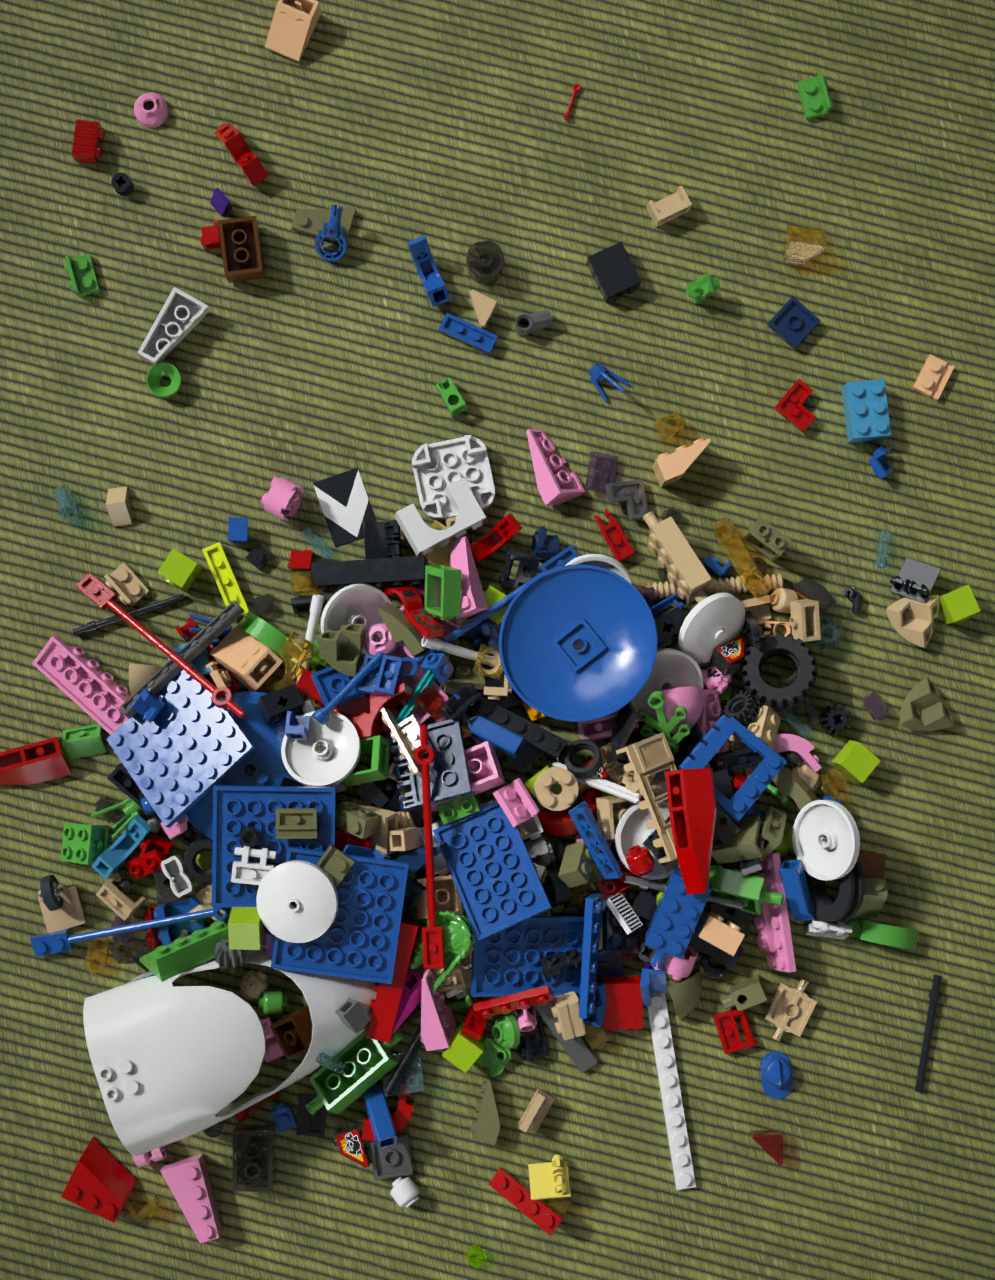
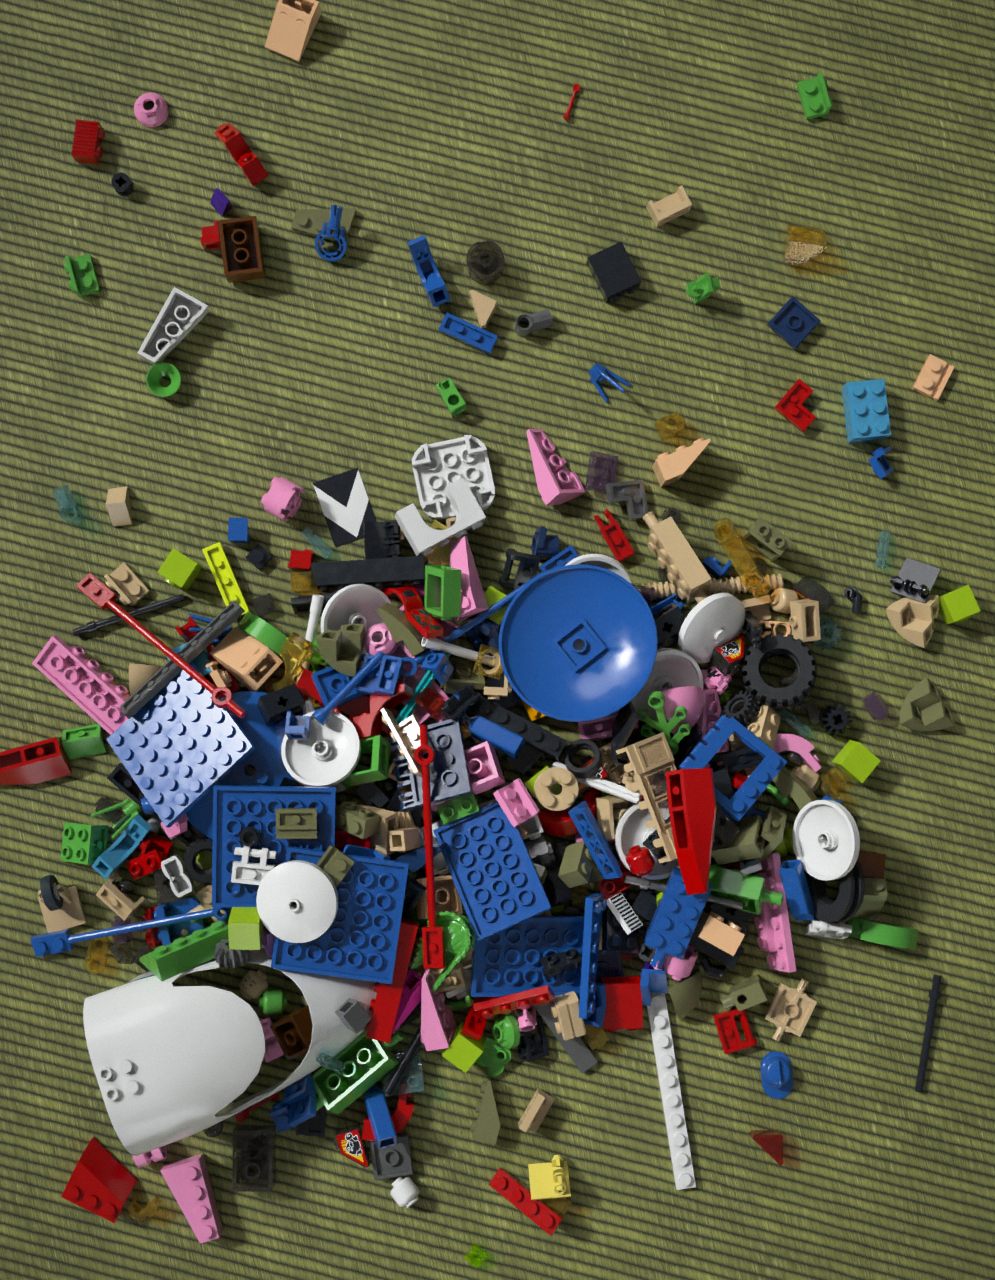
(147, 705): blue panel -> none
(302, 1100): none -> blue slope
(495, 538): red arch -> none

